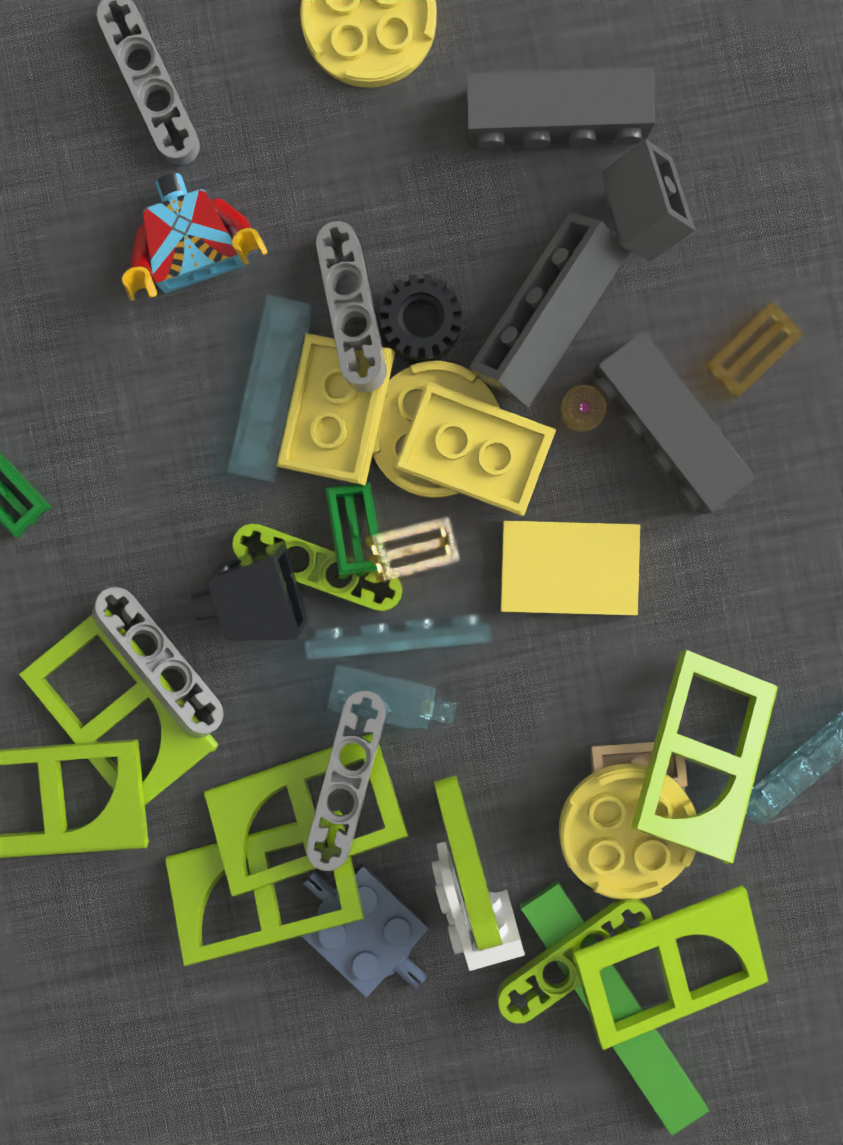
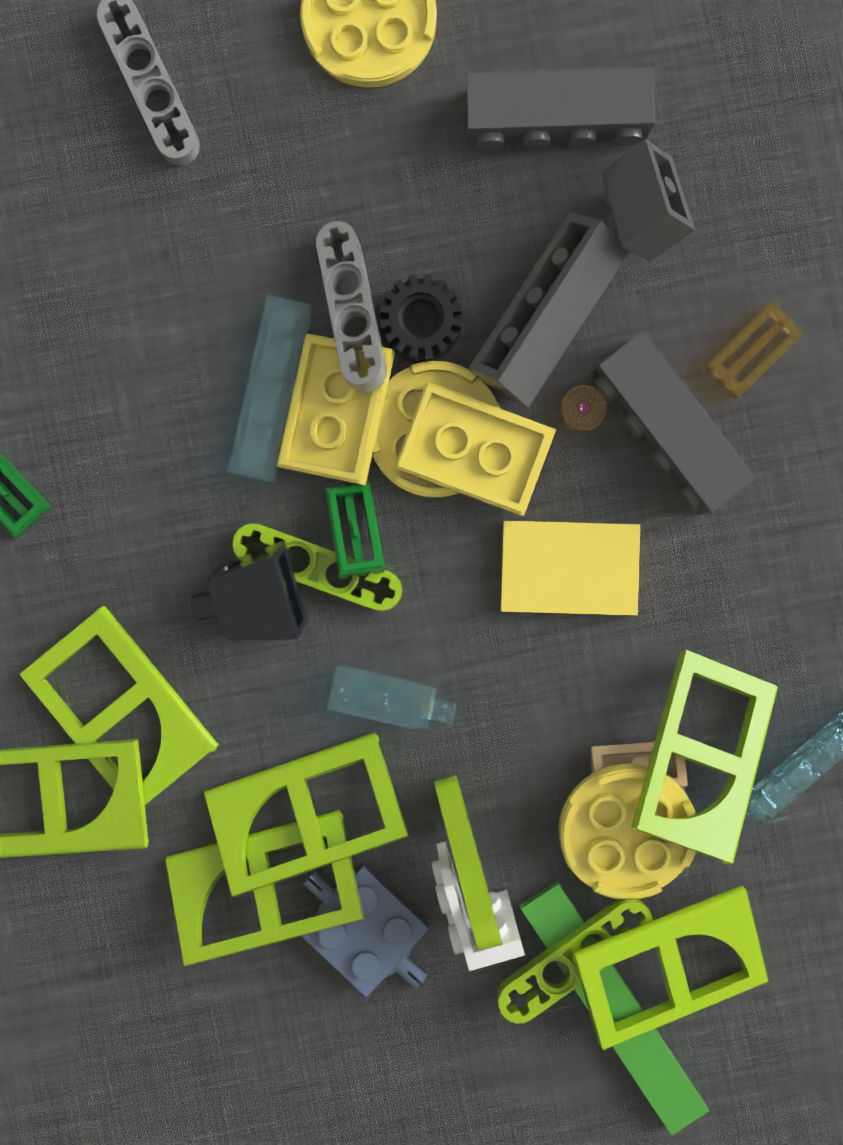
(164, 657): light grey beam -> none
(187, 240): torso -> none
(342, 778): light grey beam -> none
(378, 639): clear light blue plate -> none
(381, 556): clear yellow tile -> none

